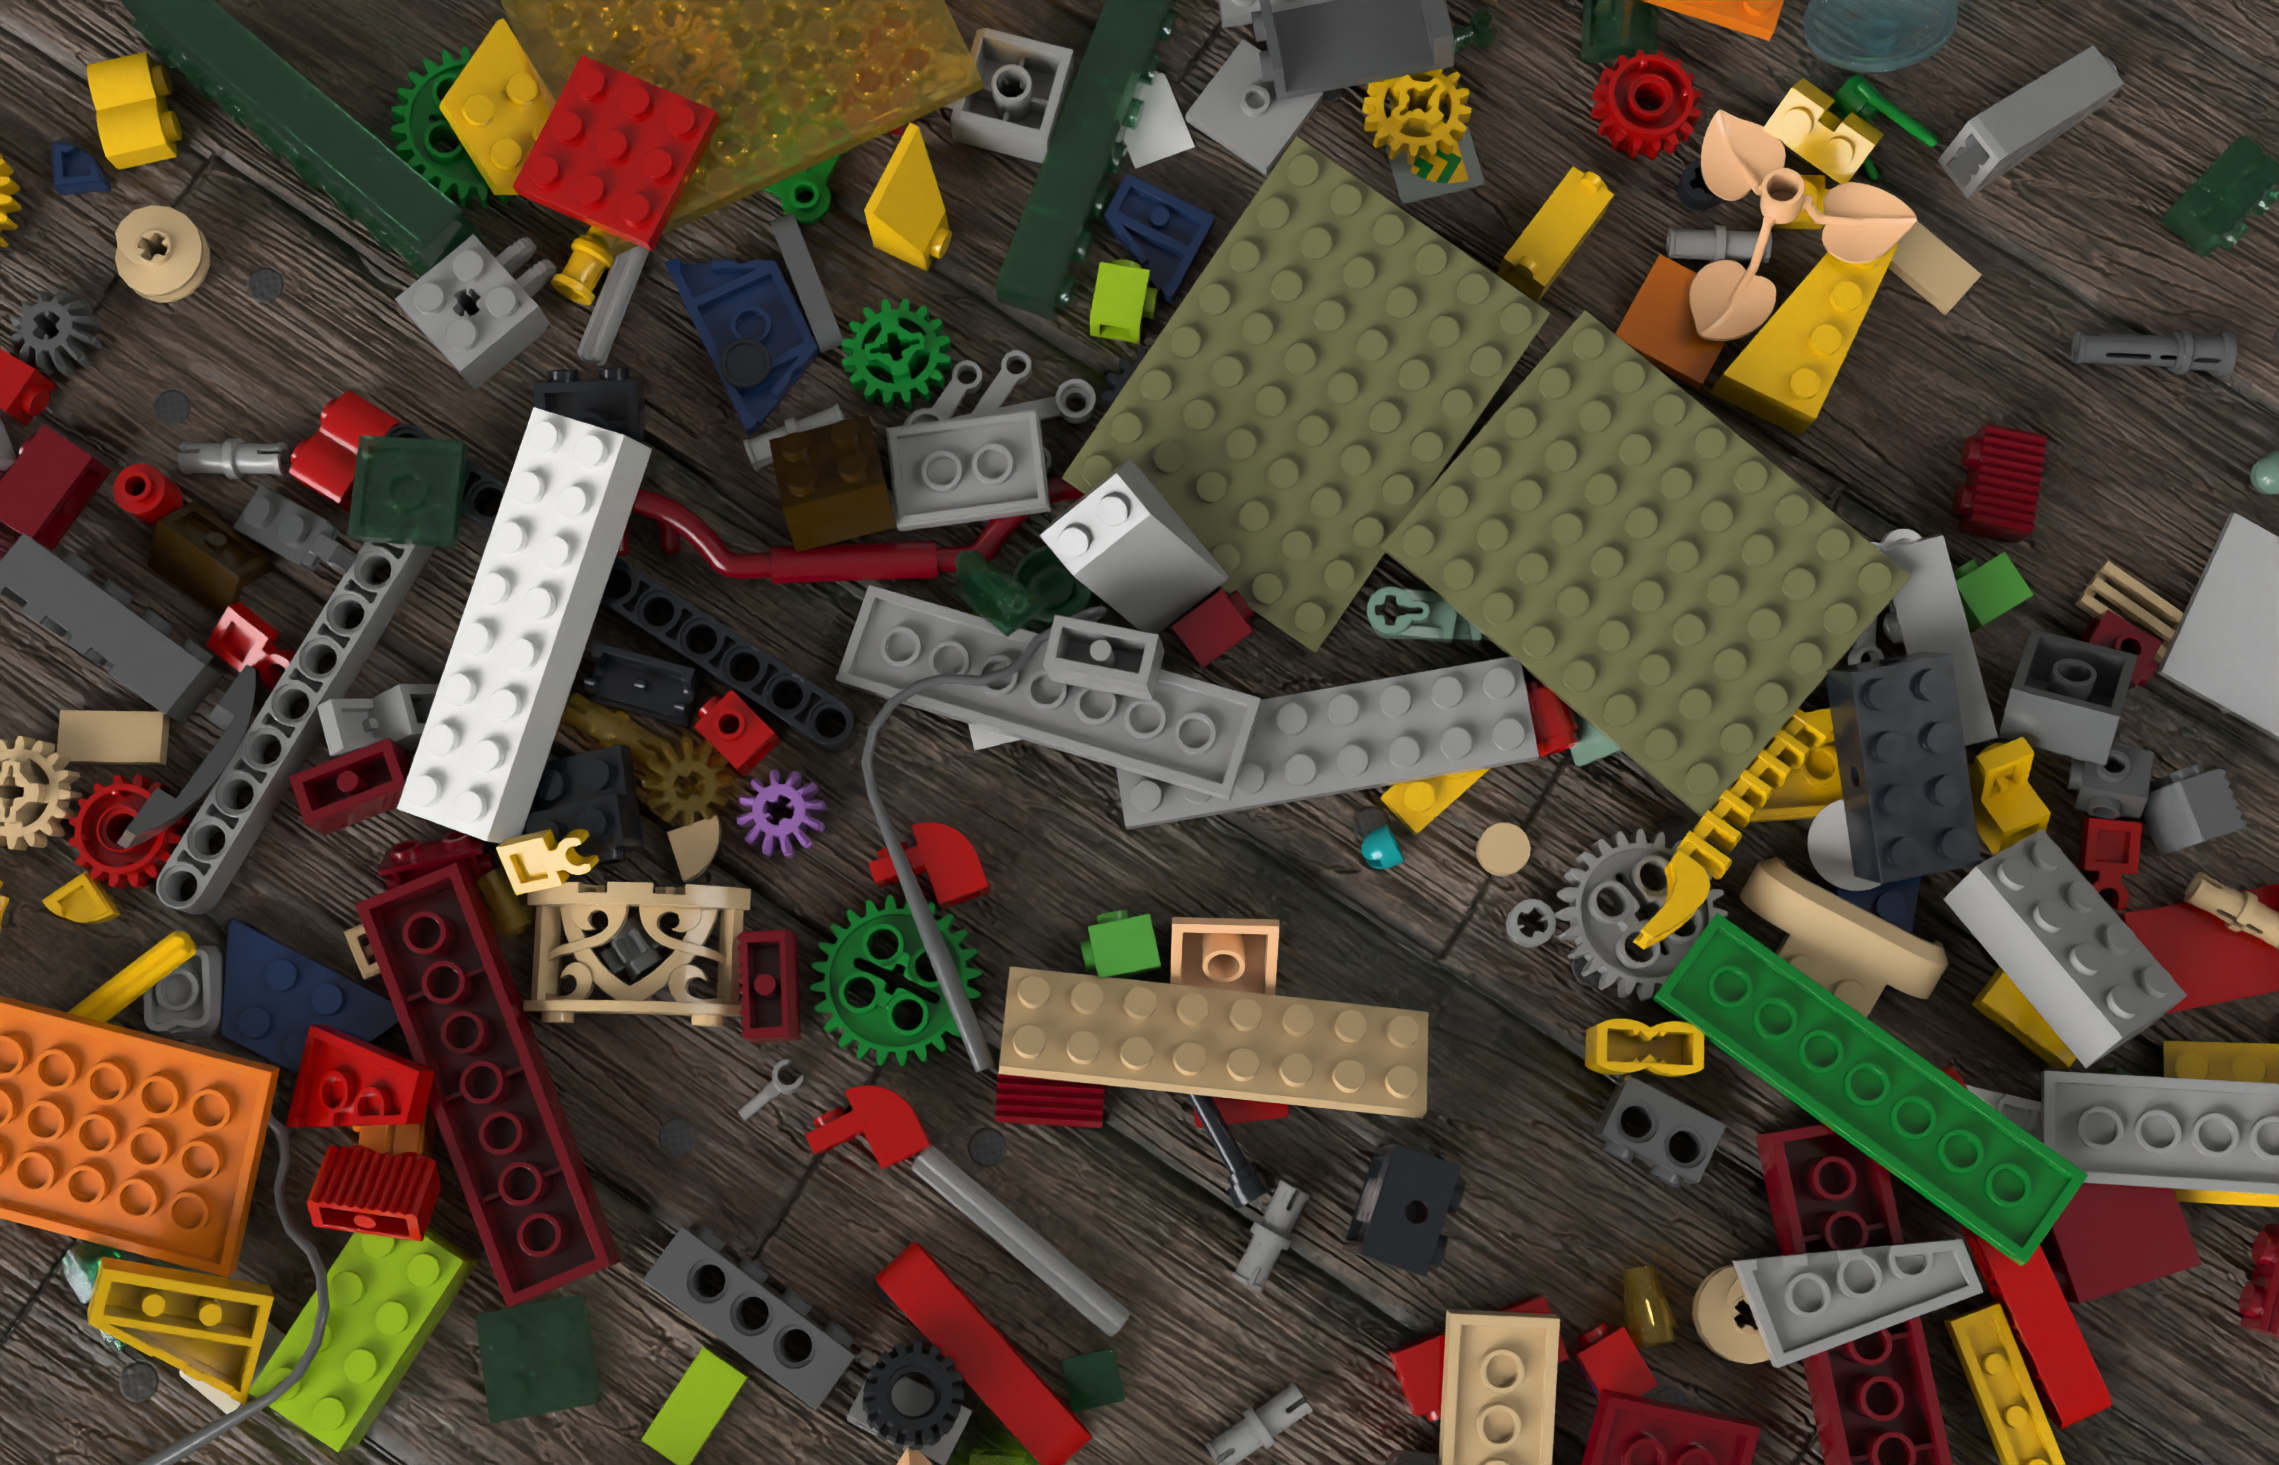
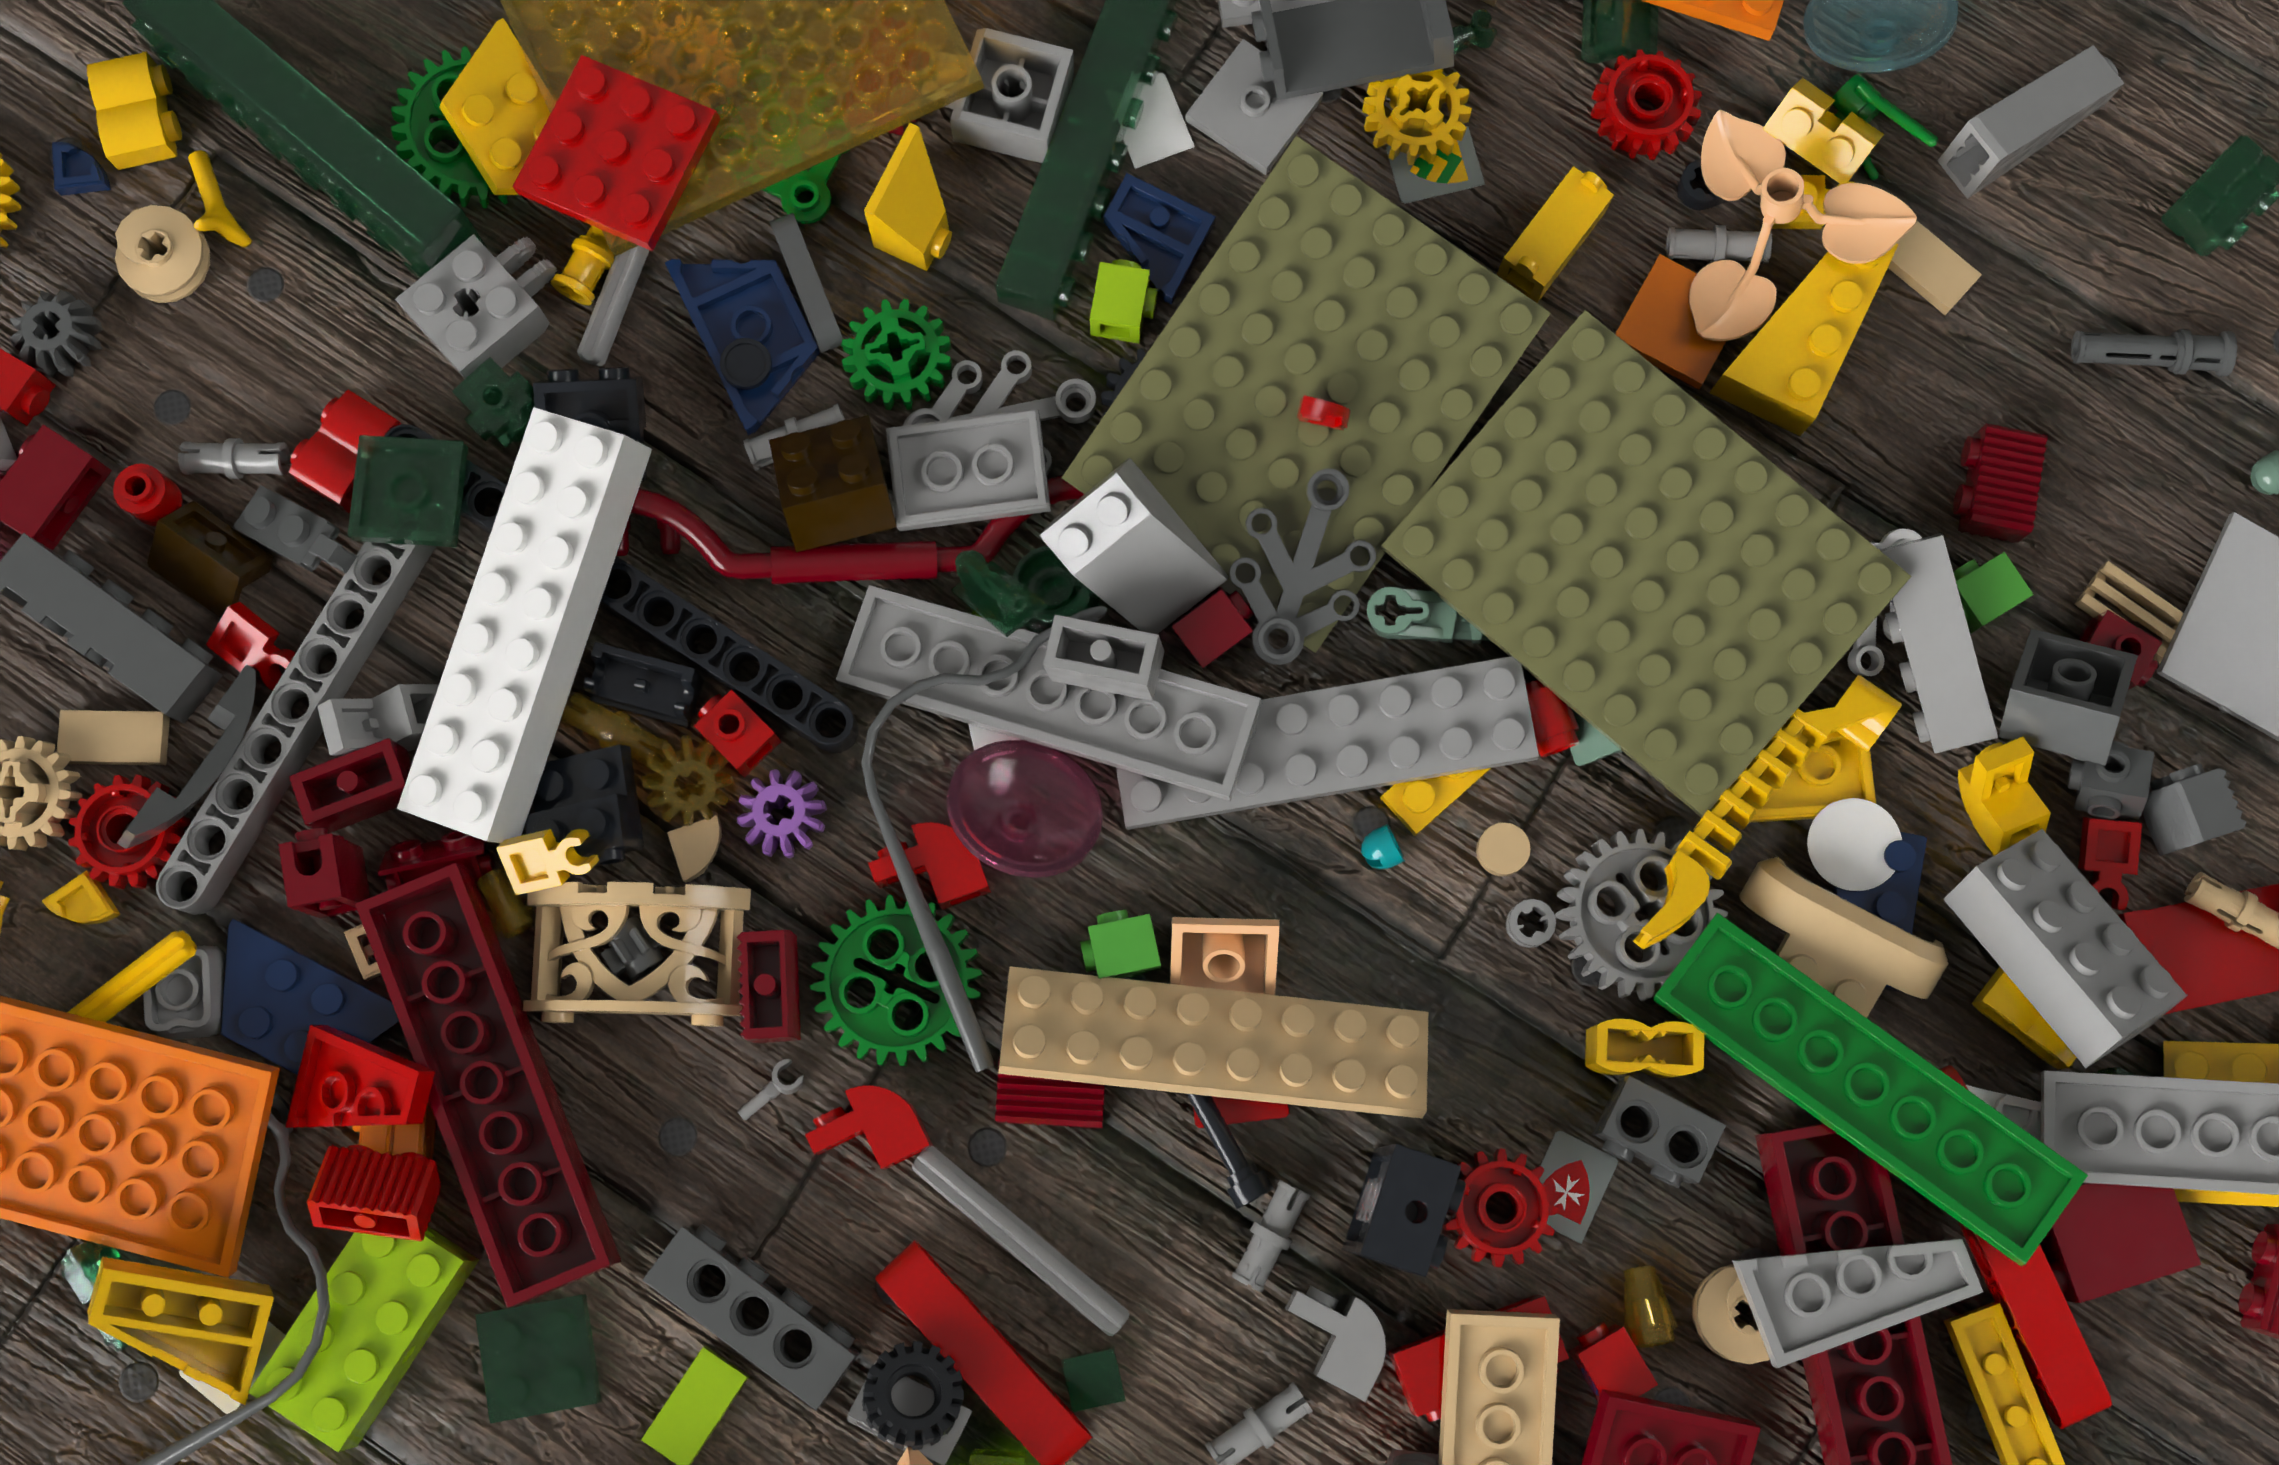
(216, 215): none -> yellow piece
(323, 873): none -> dark red brick
(496, 402): none -> clear green brick
(1026, 788): none -> clear pink dish
(1299, 576): none -> dark grey plant
(1323, 413): none -> red tile
(1356, 1343): none -> light grey brick
(1528, 1211): none -> red gear
(1580, 1181): none -> light grey sticker
(1903, 766): black brick -> none

